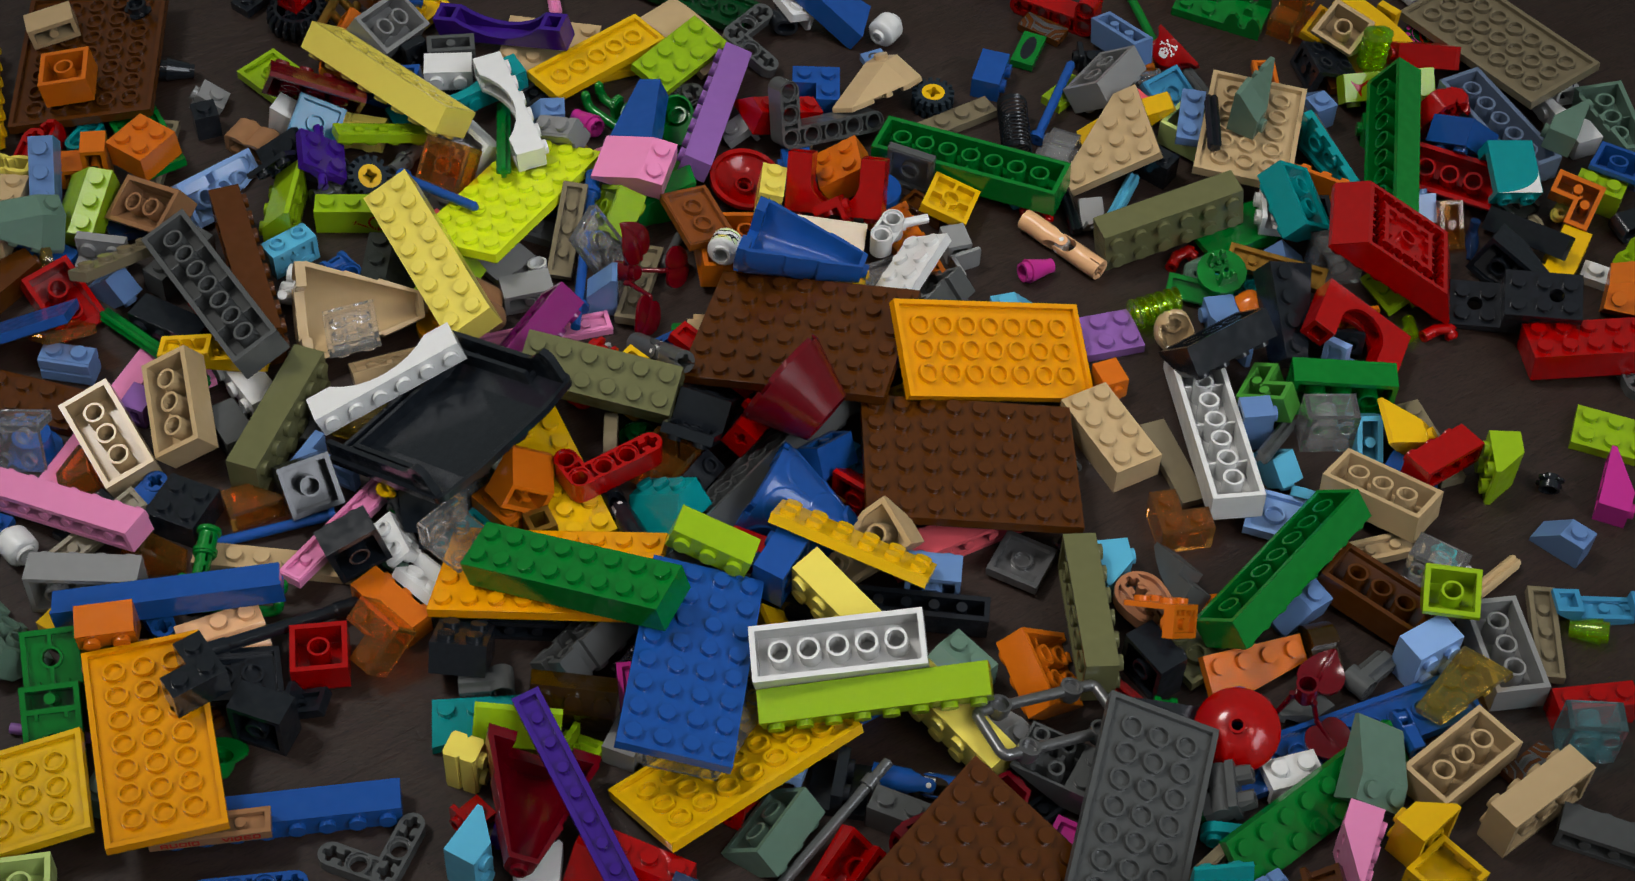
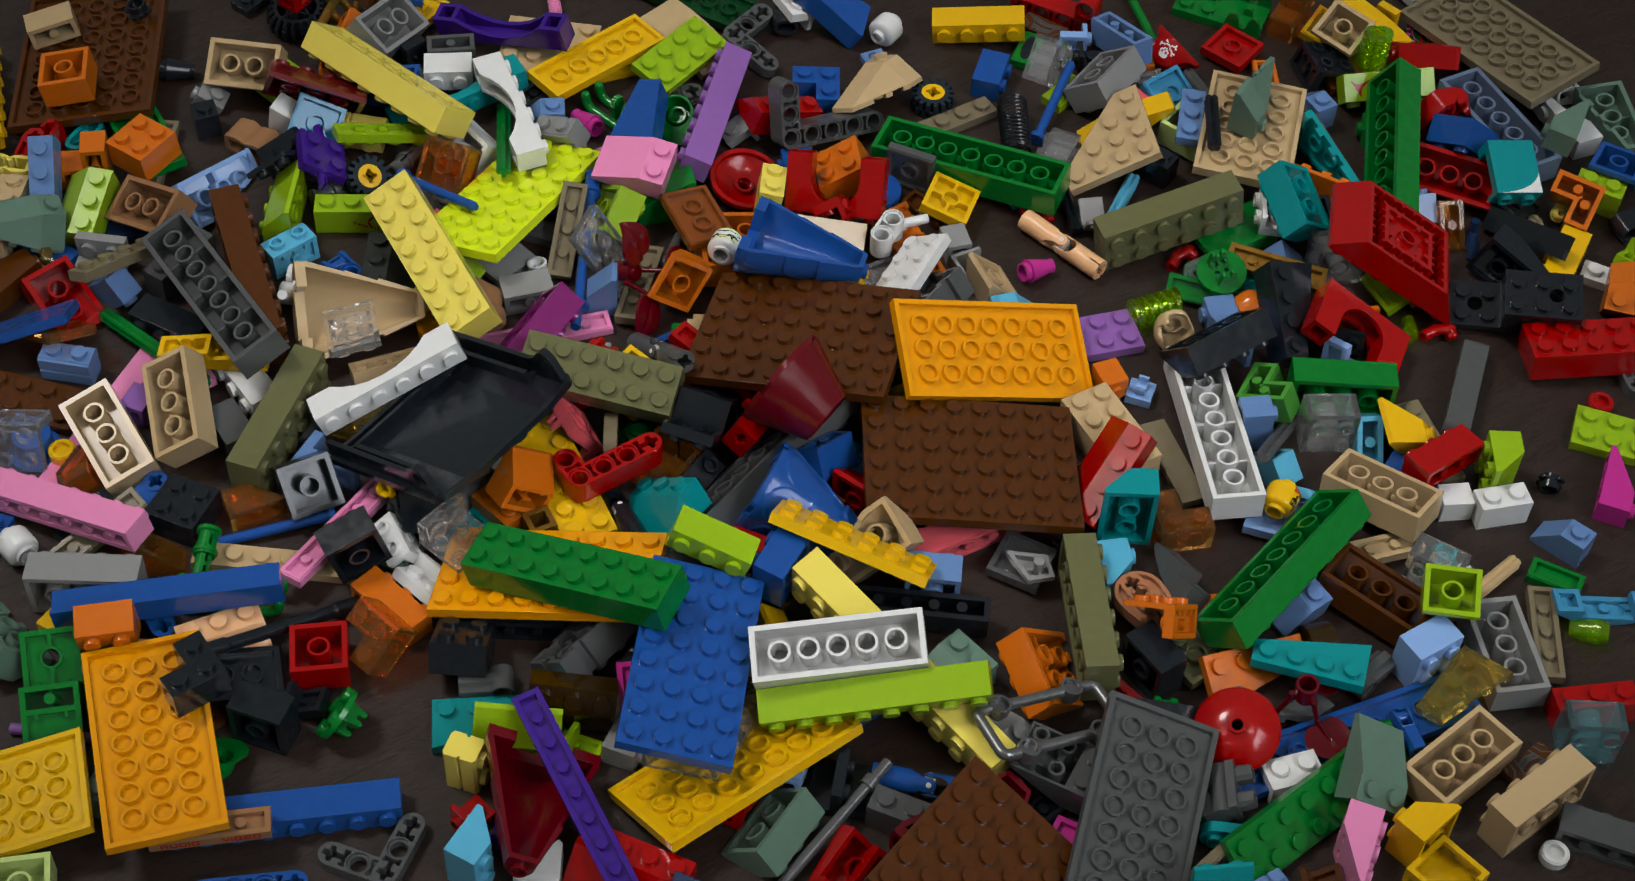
(60, 450): none -> yellow tile
(240, 63): none -> tan slope
(342, 715): none -> green plate
(576, 428): none -> coral piece
(681, 280): none -> orange slope
(978, 24): none -> yellow brick
(986, 277): none -> tan slope
(1031, 566): none -> light grey piece
(1046, 59): none -> clear brick
(1072, 37): none -> light blue bracket
(1112, 454): none -> red slope
(1130, 506): none -> teal slope
(1140, 392): none -> light blue tile
(1232, 48): none -> red plate
(1281, 499): none -> yellow head
(1331, 663): none -> teal wing
(1456, 502): none -> white brick
(1466, 385): none -> dark grey beam
(1501, 505): none -> white brick
(1550, 575): none -> green tile
(1554, 855): none -> white tile
(1600, 401): none -> red tile

